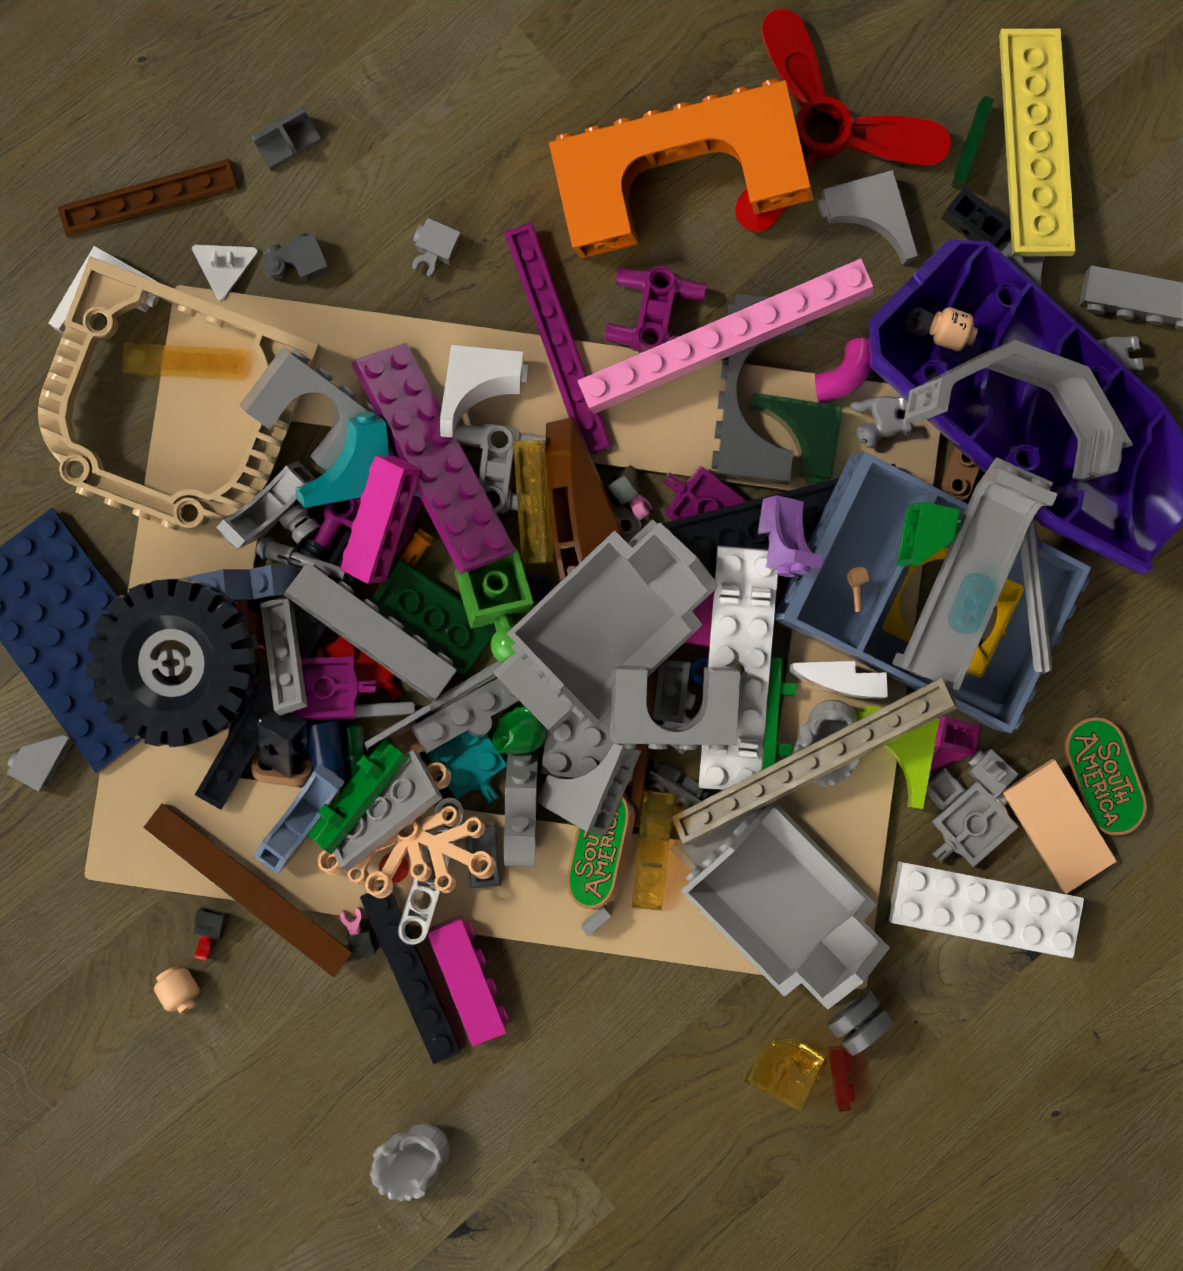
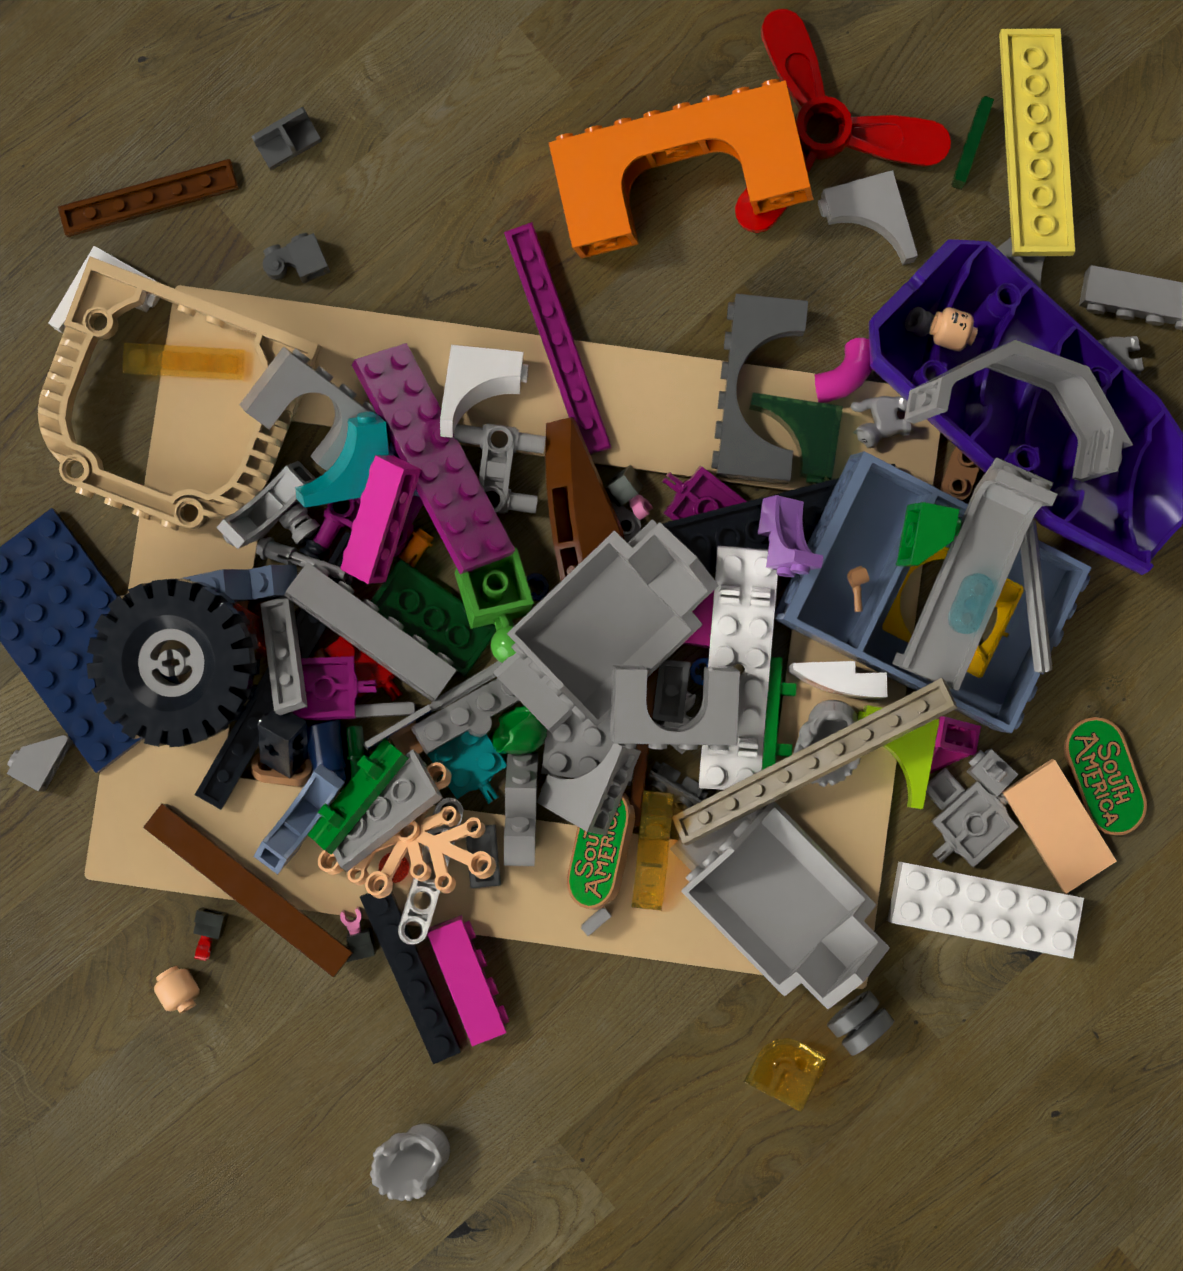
(223, 265): white piece -> none
(436, 243): light grey brick -> none
(533, 501): clear yellow plate -> none
(655, 306): magenta piece -> none
(726, 336): bright pink brick -> none
(843, 1091): clear red plate -> none
(975, 218): black brick -> none

